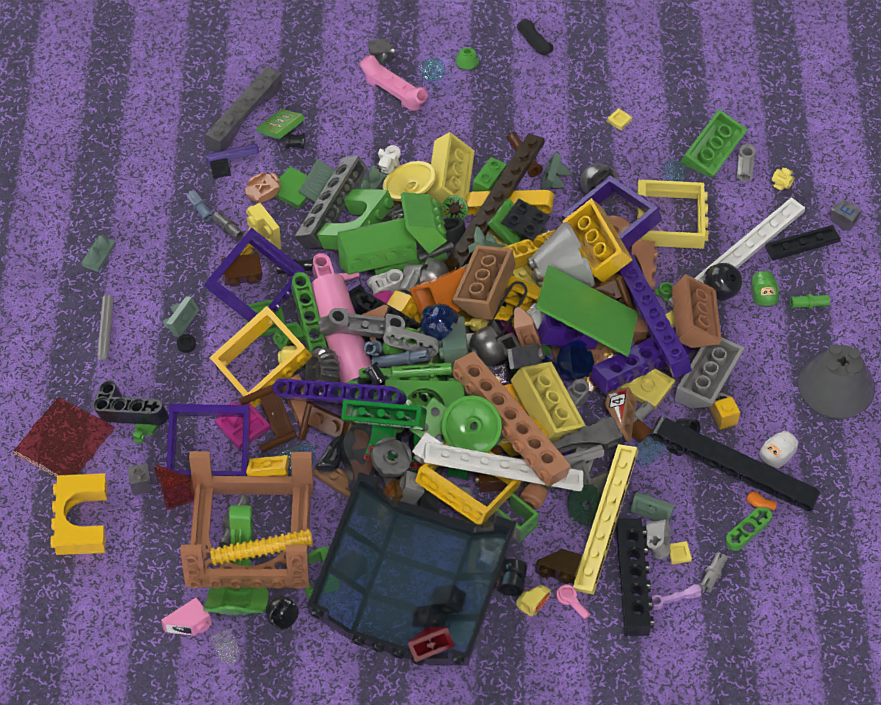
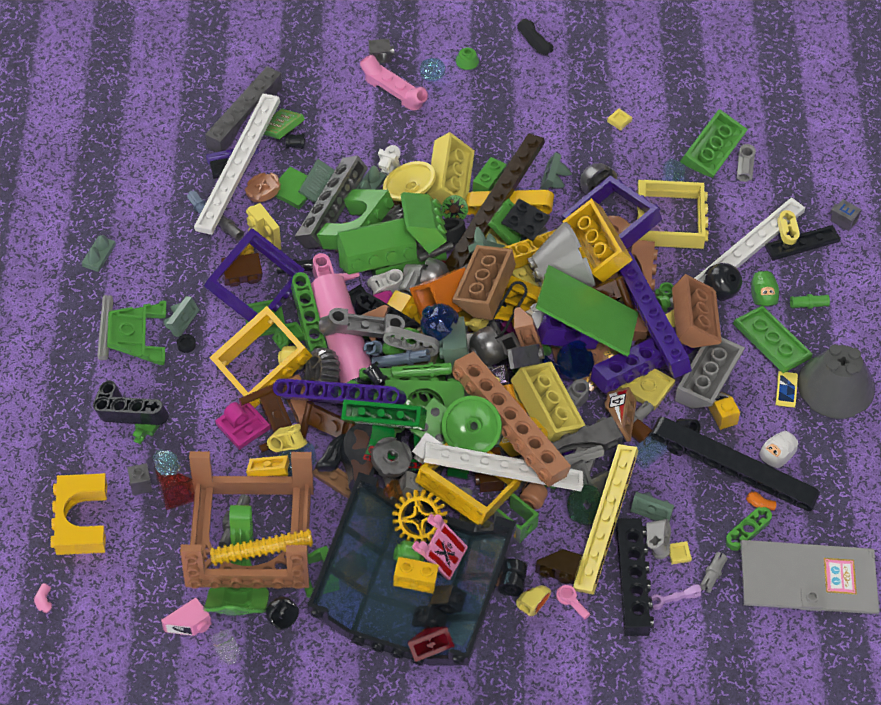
(40, 599): none -> bright pink arm
(63, 439): clear red piece -> none
(128, 330): none -> bright green wing
(166, 462): none -> clear light blue plate
(208, 410): dark purple window -> none
(237, 164): none -> white plate
(286, 439): none -> light yellow piece
(405, 550): none -> bright green head
(415, 575): none -> yellow bracket
(417, 508): none -> yellow gear
(444, 548): none -> bright pink flag
(535, 168): reddish brown pin -> none
(663, 300): none -> bright green plate
(772, 339): none -> bright green tile
(782, 178): light yellow gear -> none
(786, 389): none -> slope
(791, 227): none -> light yellow beam
(809, 577): none -> light grey door

